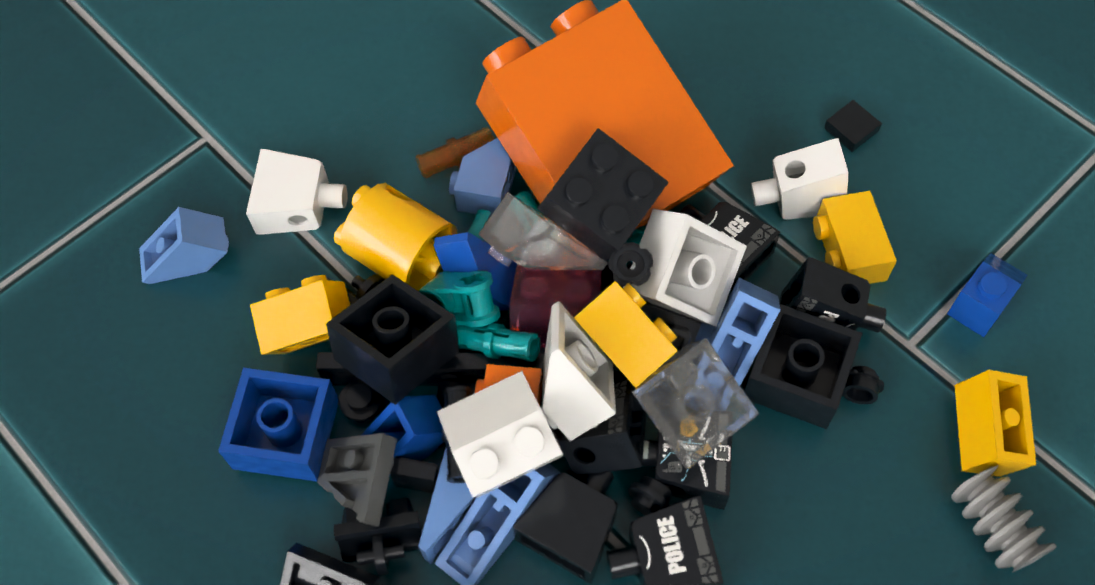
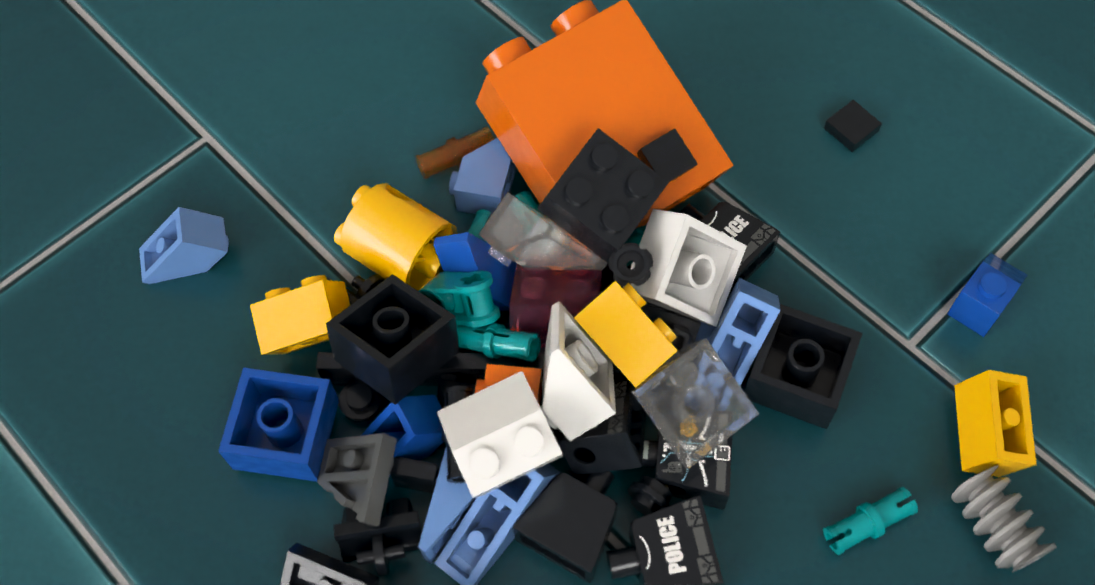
(291, 194): white torso -> none
(668, 156): none -> black tile
(804, 180): white torso -> none
(833, 296): black torso -> none
(855, 236): yellow brick -> none
(863, 385): black plate -> none
(870, 520): none -> teal pin

